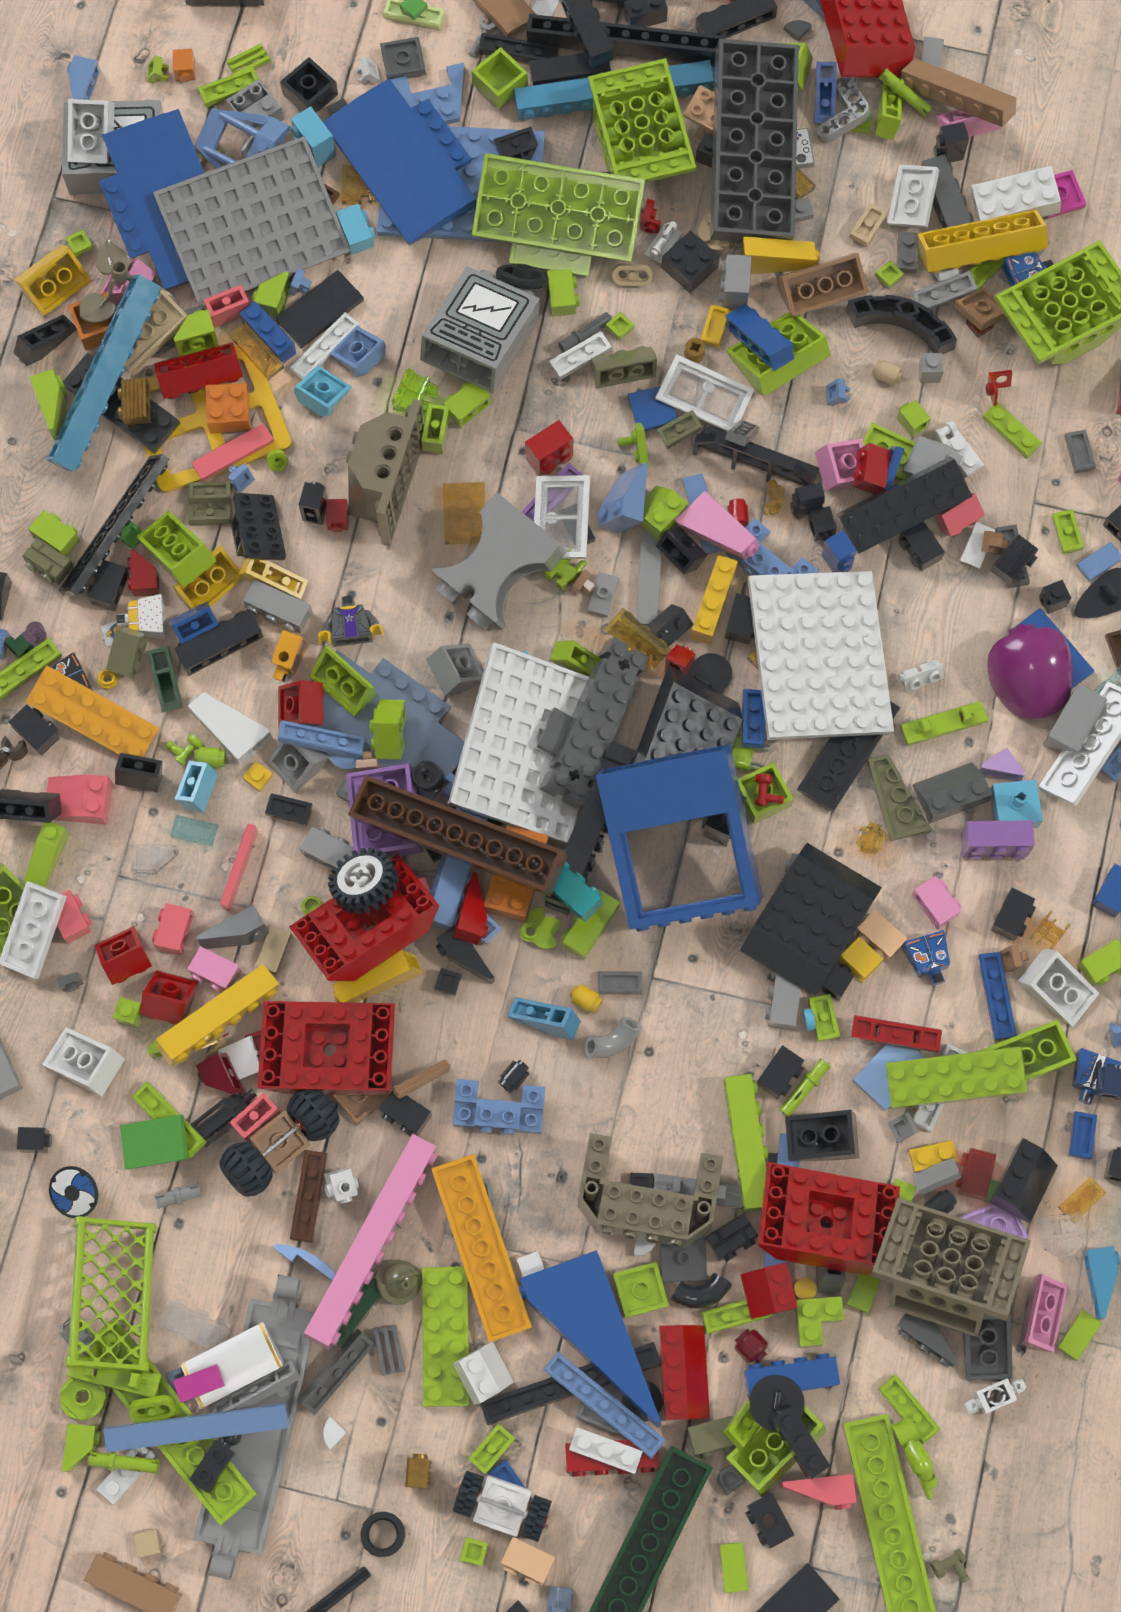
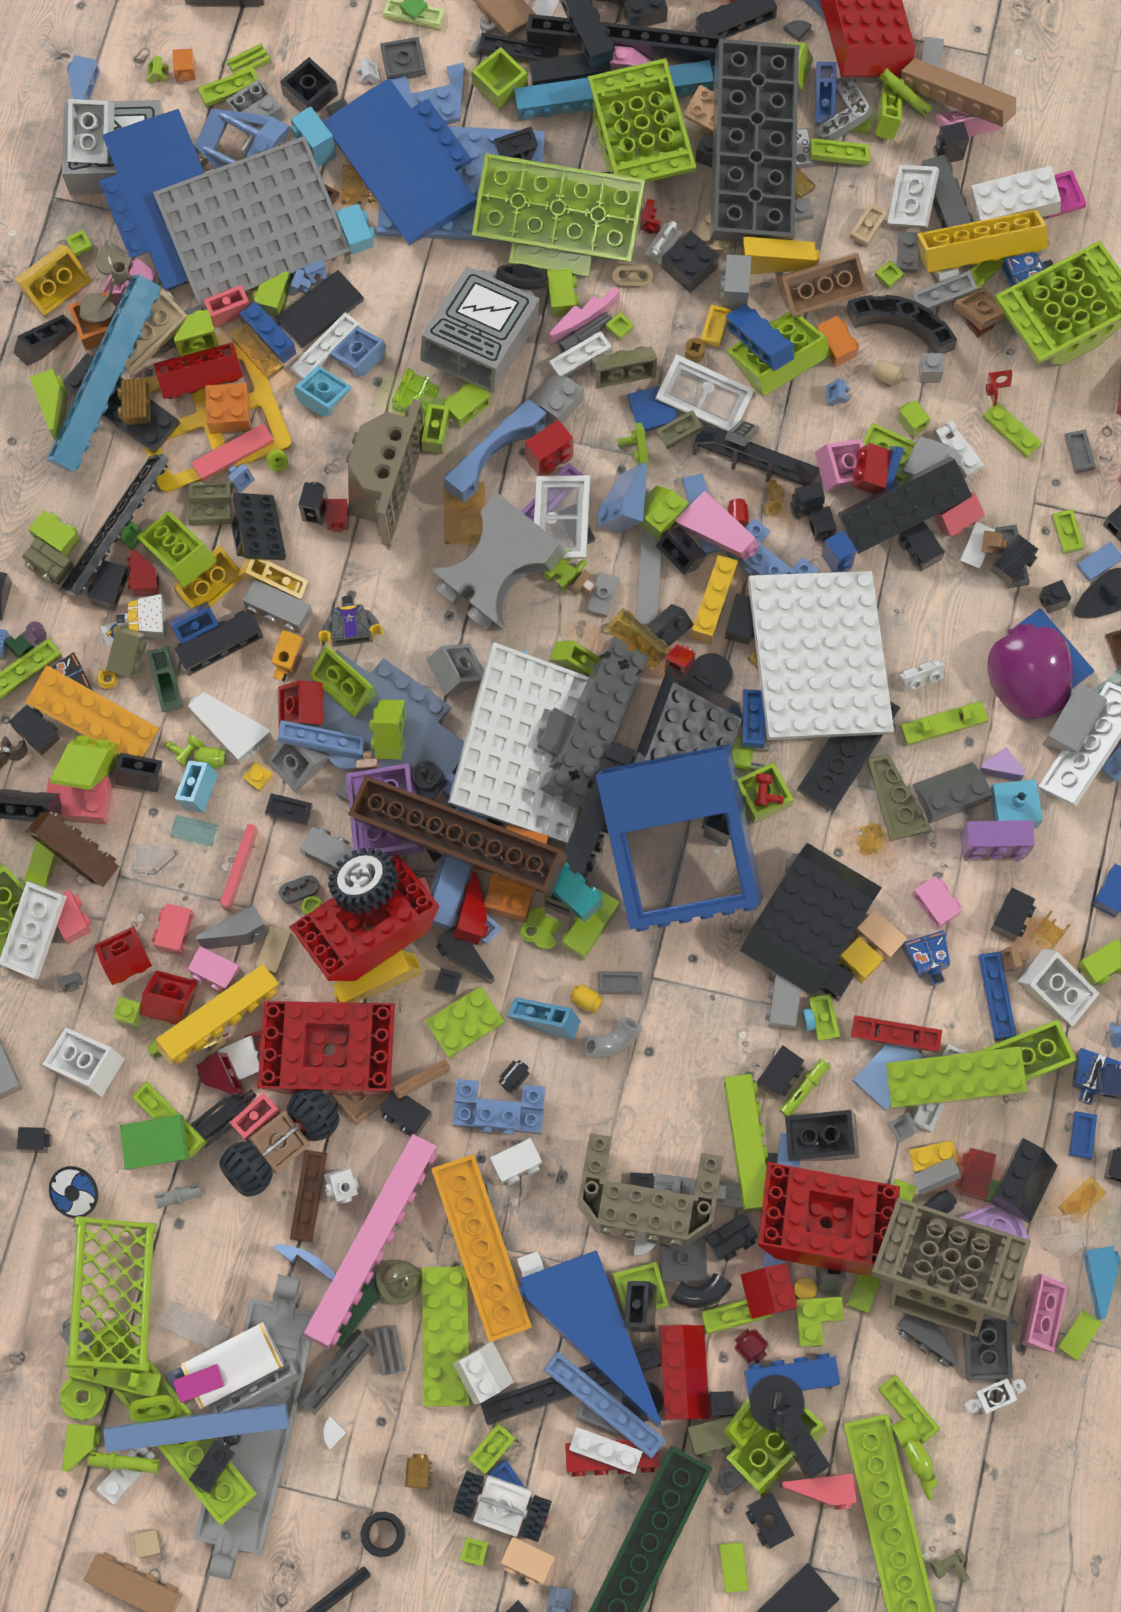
(72, 848): none -> reddish brown brick
(85, 763): none -> lime slope
(297, 885): none -> dark grey beam
(313, 269): none -> medium blue tile
(464, 1022): none -> lime plate
(516, 1161): none -> white brick
(523, 423): none -> medium blue arch
(558, 397): none -> light grey slope
(577, 317): none -> bright pink slope
(627, 57): none -> bright pink slope
(640, 1306): none -> black brick
(722, 1403): none -> black brick
(839, 152): none -> lime plate
(840, 342): none -> orange brick

